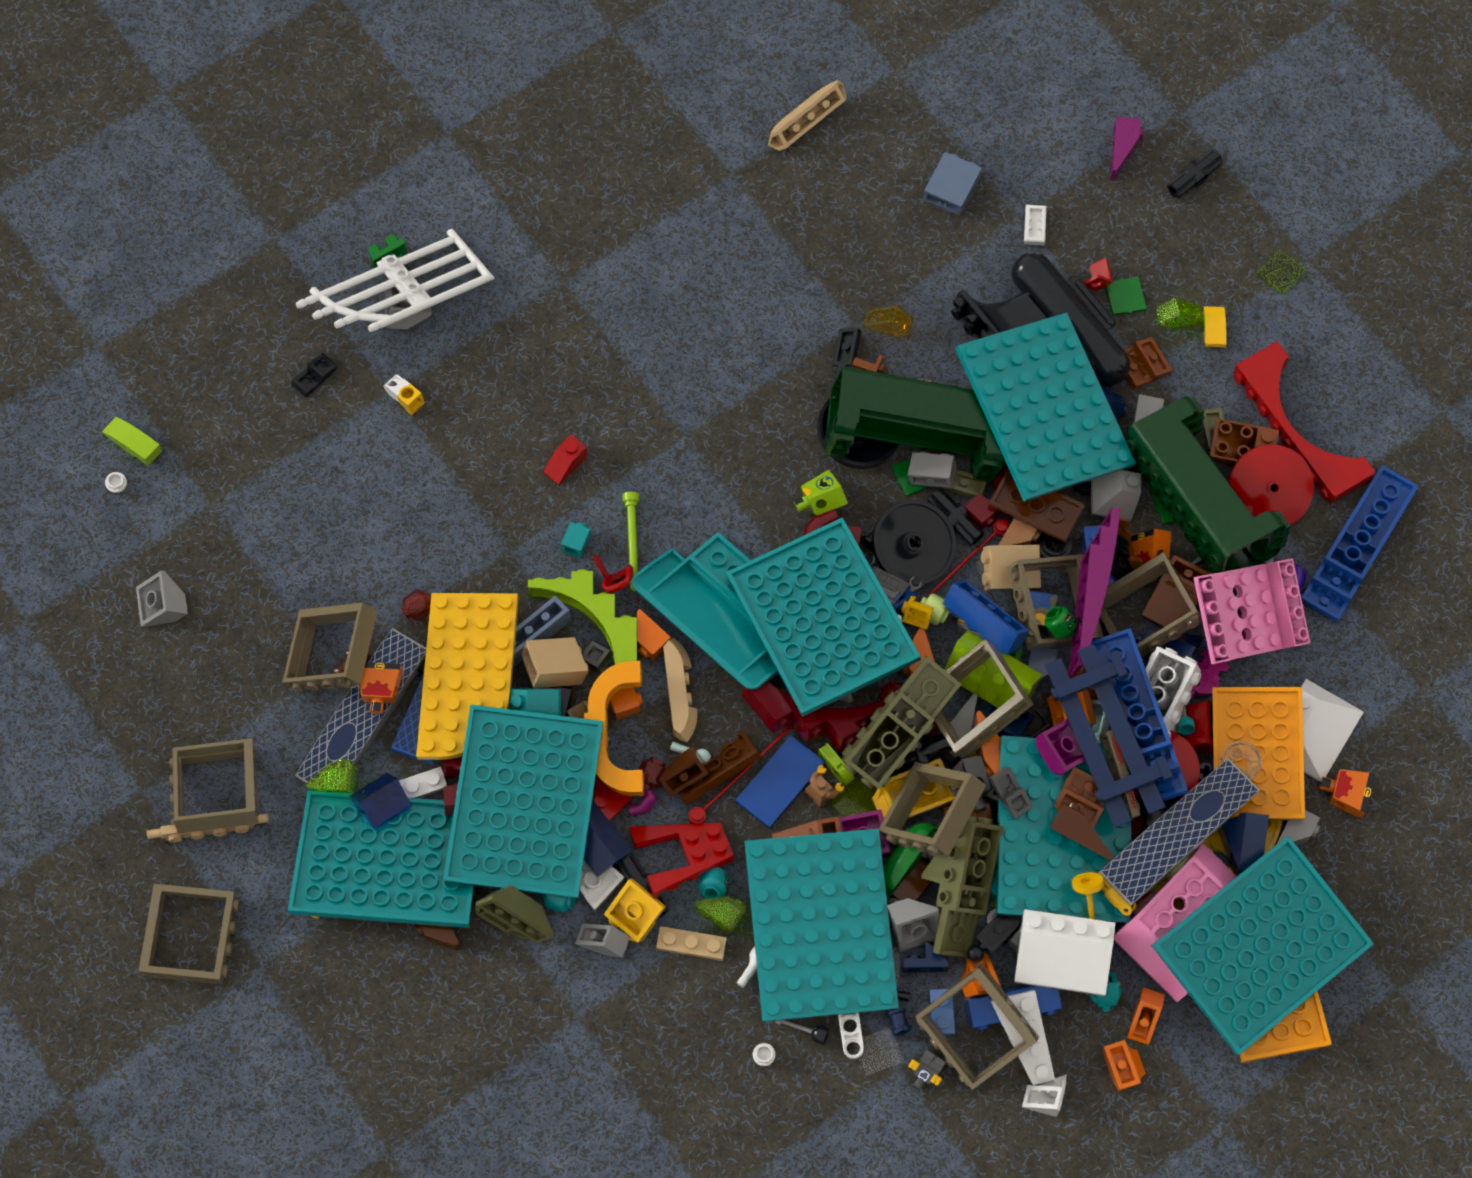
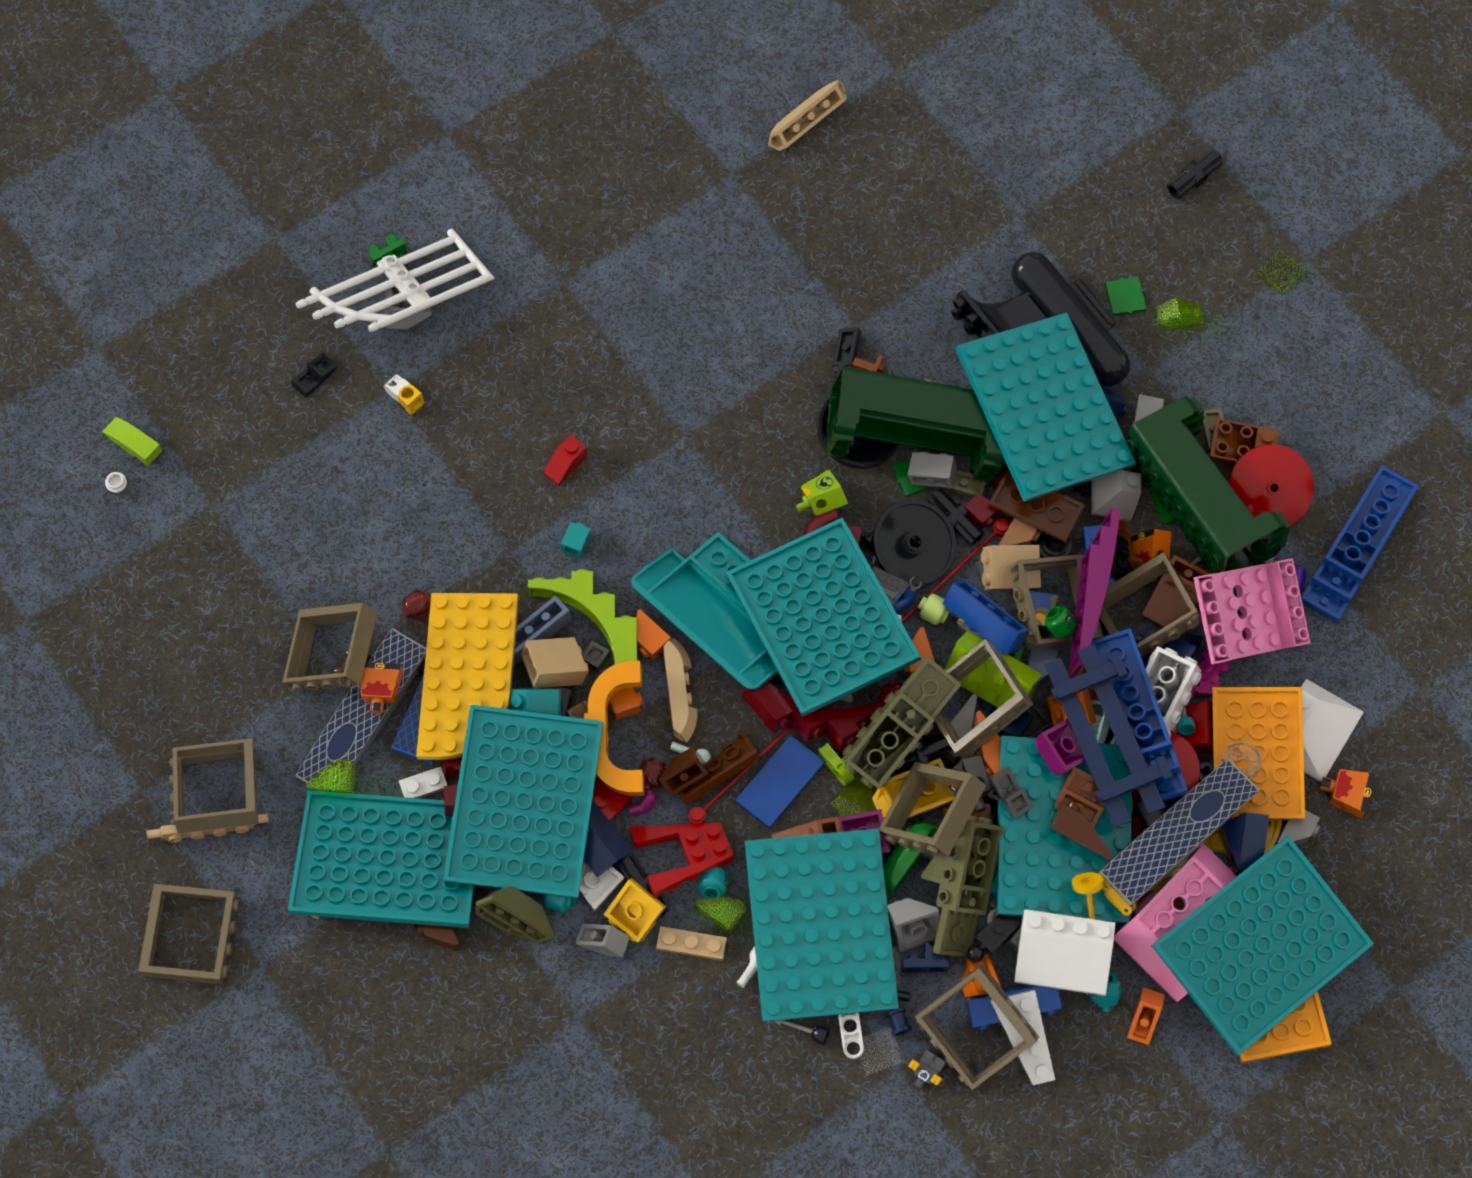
(160, 600): light grey slope -> none
(381, 800): clear blue slope -> none
(608, 581): red piece -> none
(631, 502): lime piece -> none
(763, 1054): white plate -> none
(820, 790): medium nougat piece -> none
(889, 321): clear yellow slope -> none
(913, 884): reddish brown slope -> none
(916, 613): yellow bracket -> none
(944, 1014): medium blue plate -> none
(952, 183): sand blue brick -> none
(1035, 225): white plate -> none
(1045, 1096): white slope -> none
(1100, 275): red bracket -> none
(1118, 769): dark tan plate -> none
(1123, 1065): orange slope -> none
(1125, 140): magenta slope -> none
(1146, 363): dark orange slope -> none
(1214, 326): yellow slope -> none
(1331, 473): red arch -> none

